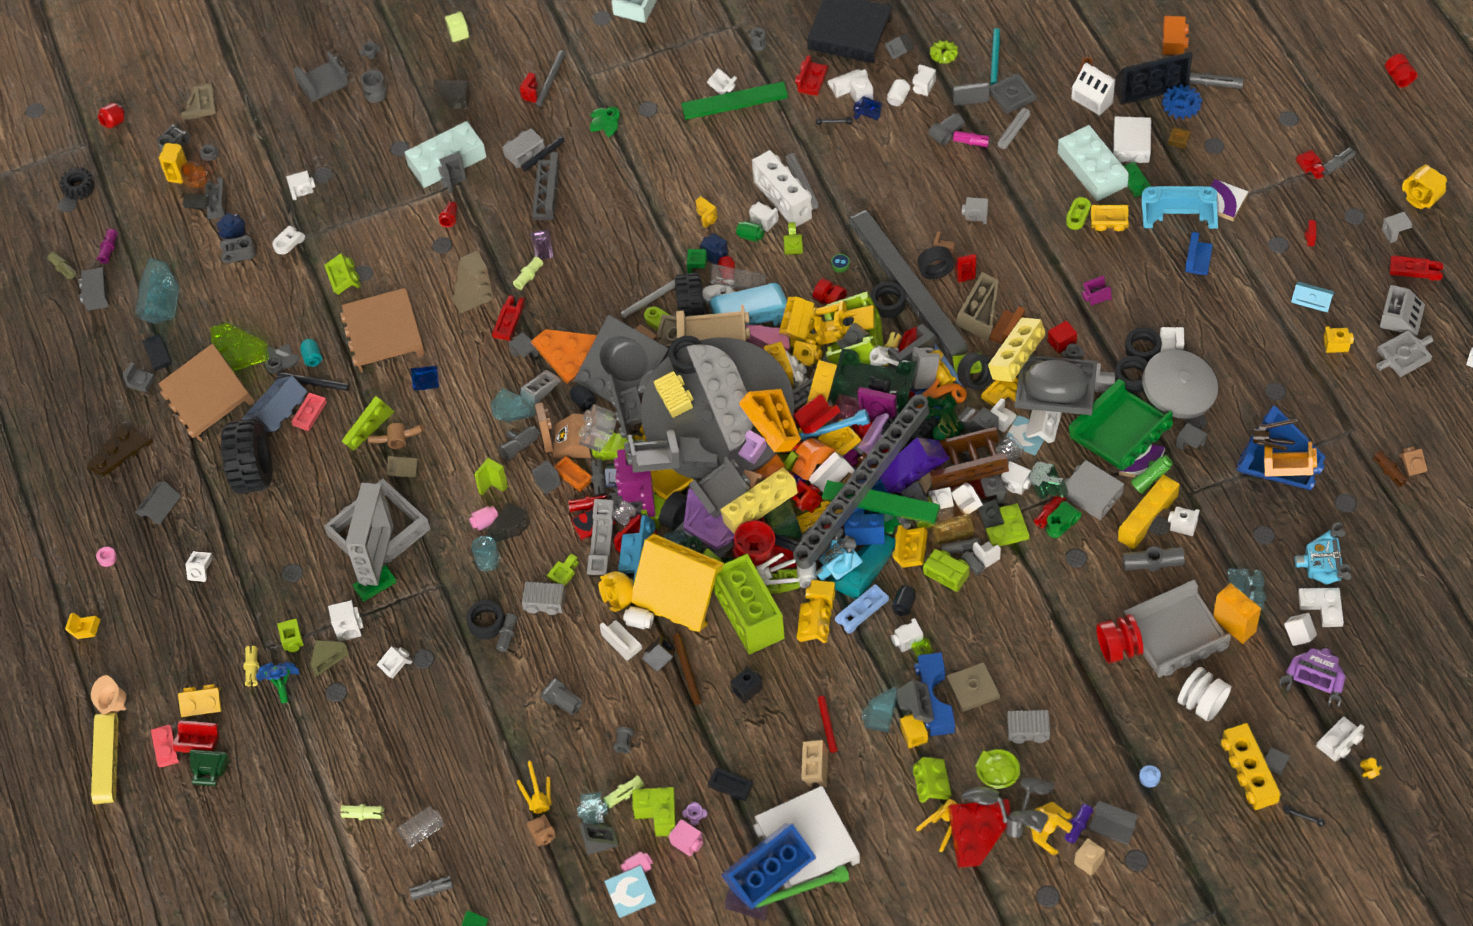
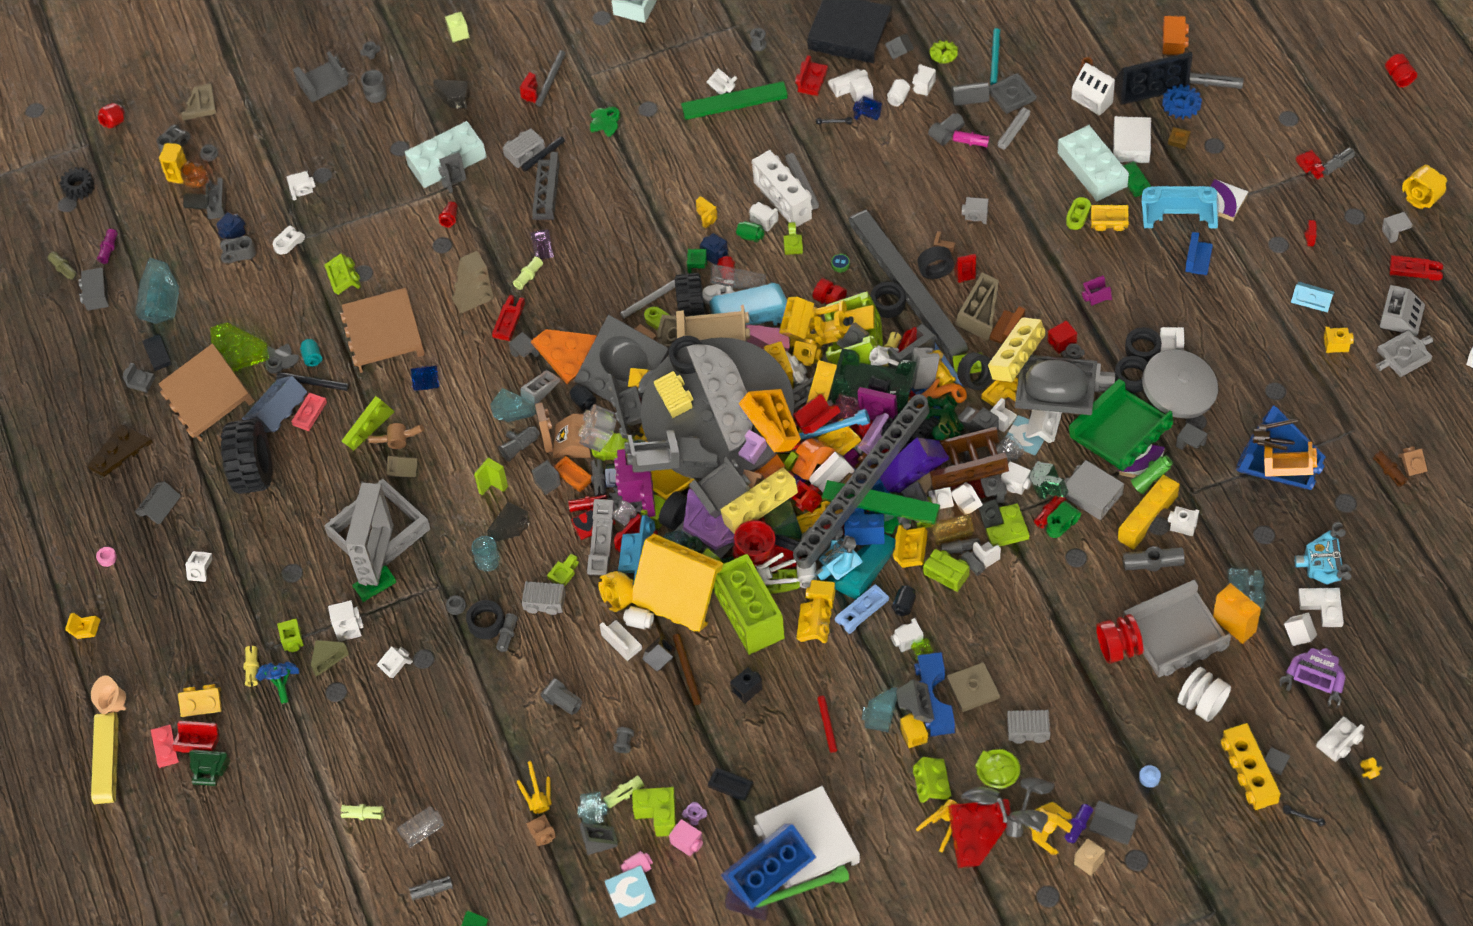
(455, 605): none -> dark grey plate
(483, 517): bright pink brick -> none
(636, 376): none -> yellow plate
(814, 763): tan hinge -> none

